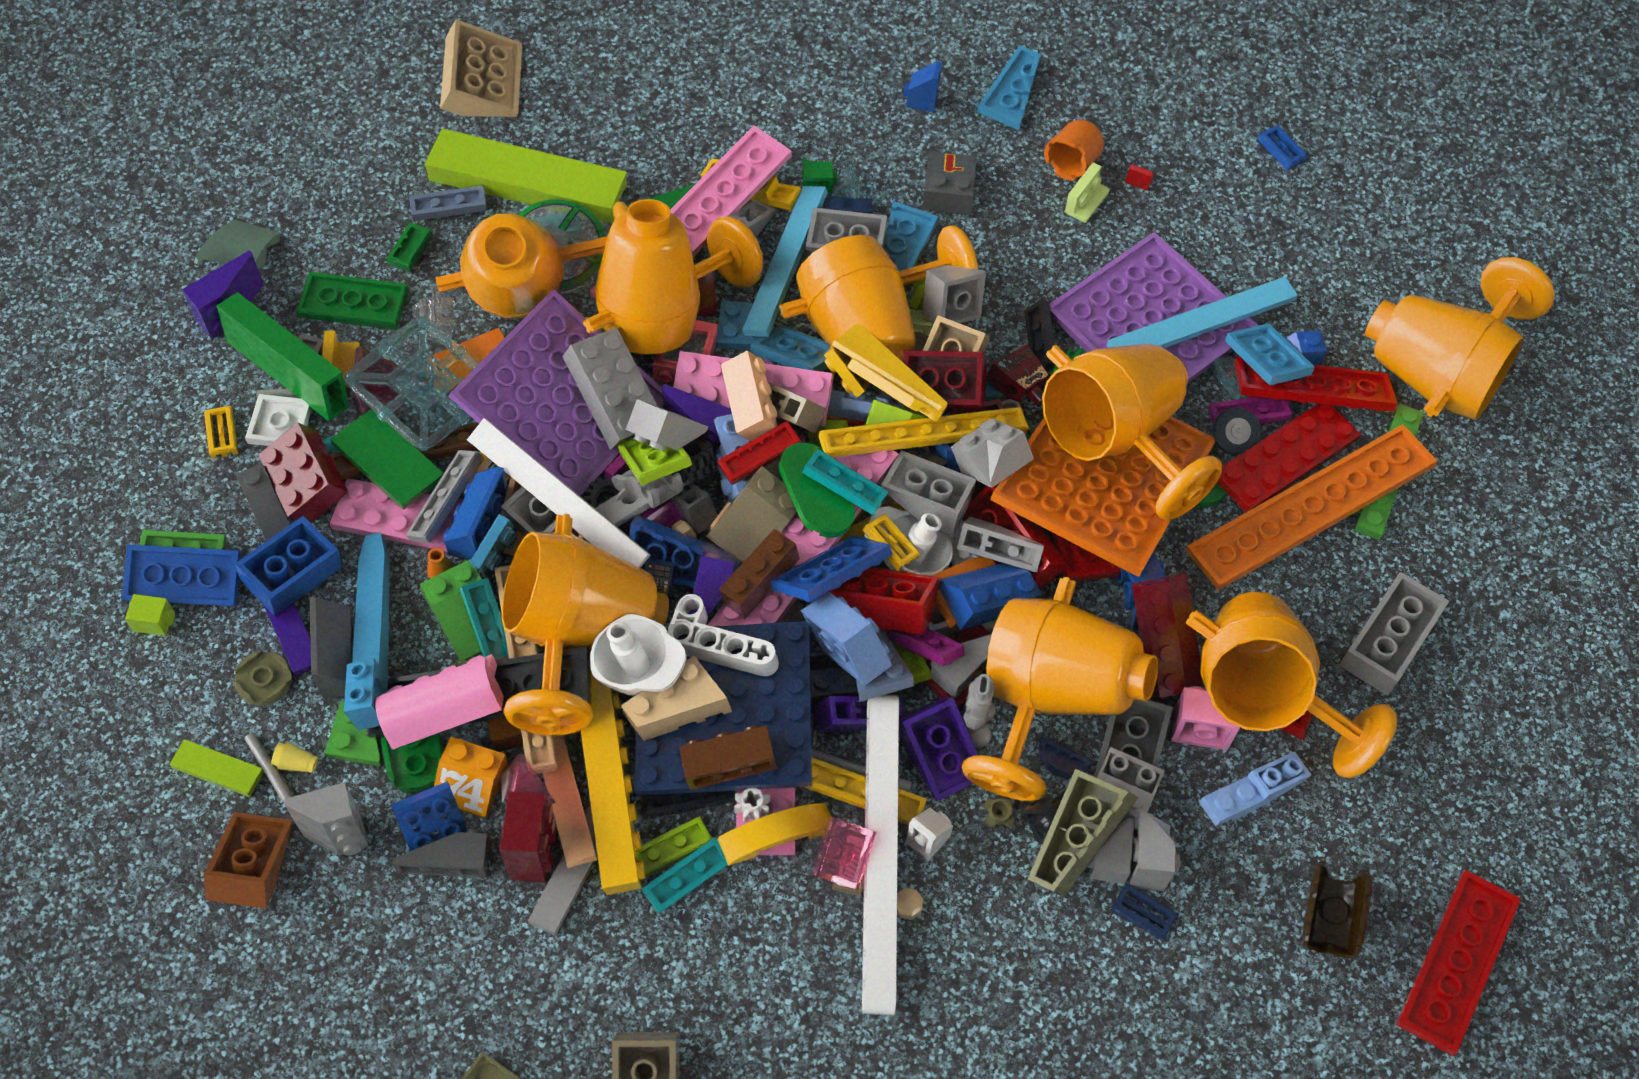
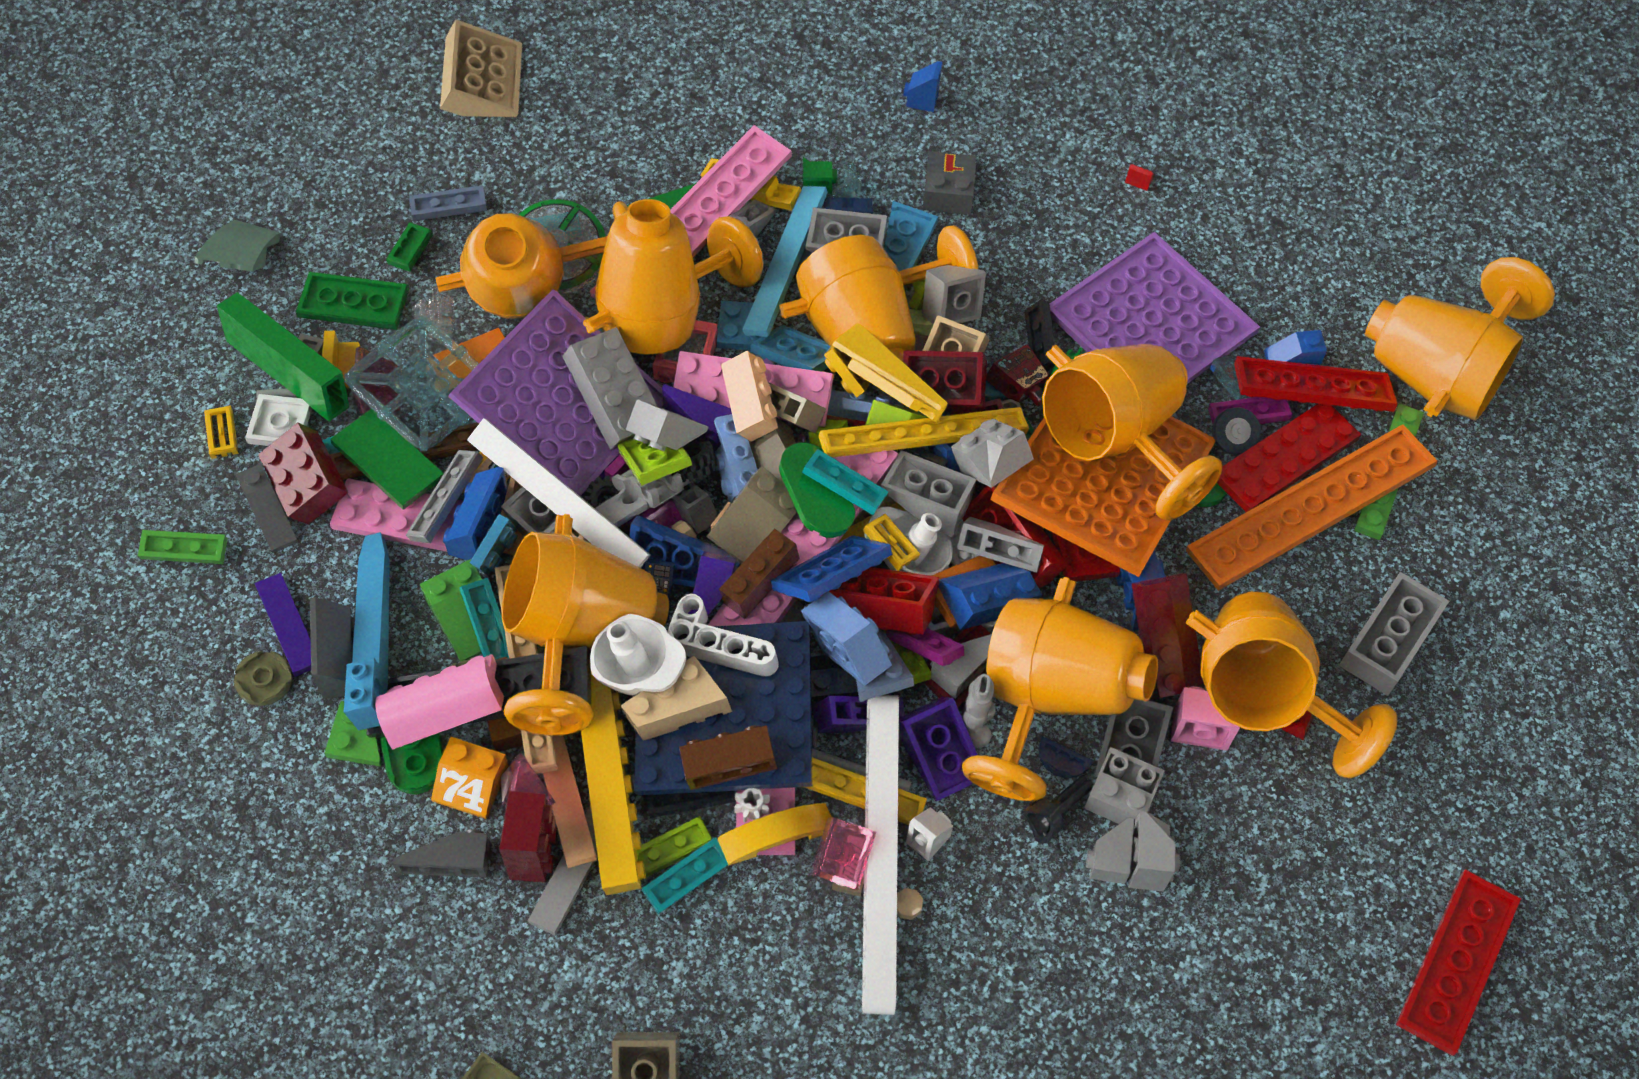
(150, 615): lime brick -> none
(182, 574): blue plate -> none
(205, 294): dark purple slope -> none
(216, 768): lime tile -> none
(247, 860): dark orange slope -> none
(269, 769): light grey bar -> none
(288, 565): blue brick -> none
(293, 758): light yellow cone -> none
(330, 819): light grey slope -> none
(427, 811): blue plate -> none
(437, 562): orange cone -> none
(523, 173): lime tile -> none
(707, 295): dark red slope -> none
(758, 453): red plate -> none
(1002, 805): olive plate -> none
(1010, 91): dark azure wing -> none
(1074, 149): orange cylinder -> none
(1079, 829): olive wedge -> none
(1086, 194): yellowish green bracket -> none
(1139, 921): dark blue tile -> none
(1211, 316): medium azure tile -> none
(1255, 790): light blue slope -> none
(1269, 354): dark azure plate -> none
(1279, 148): blue tile -> none
(1337, 913): dark brown animal -> none

